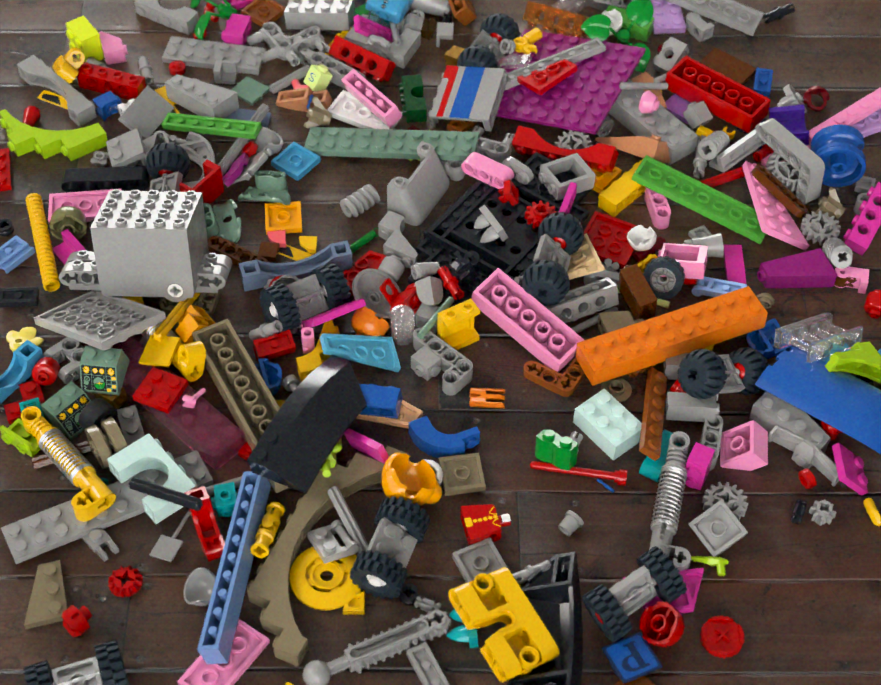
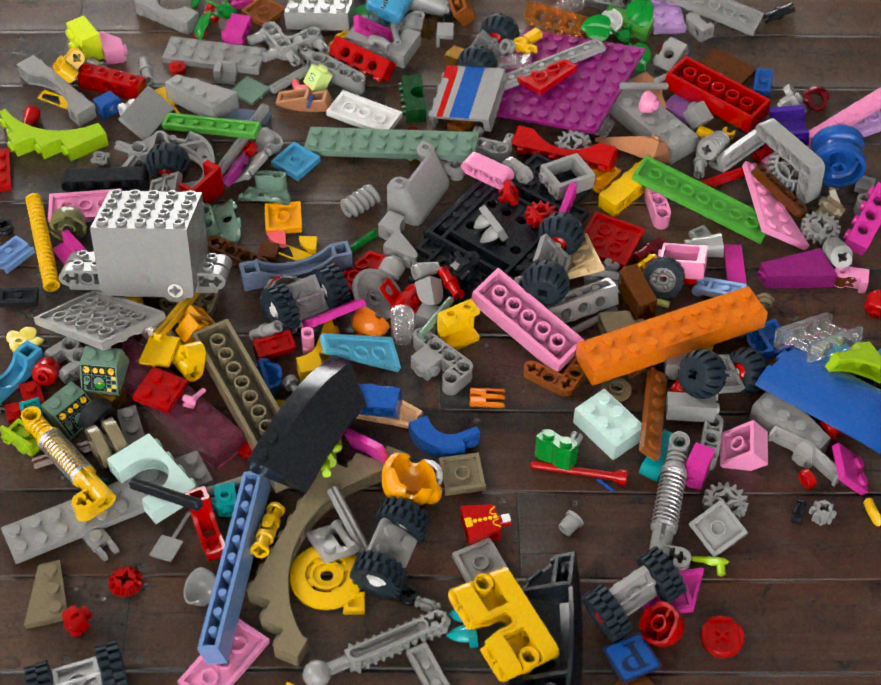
(126, 148): light grey plate -> none
(317, 115): dark tan rock -> none
(371, 98): bright pink brick -> none
(528, 571): light grey pin -> none
(641, 238): white hair -> none

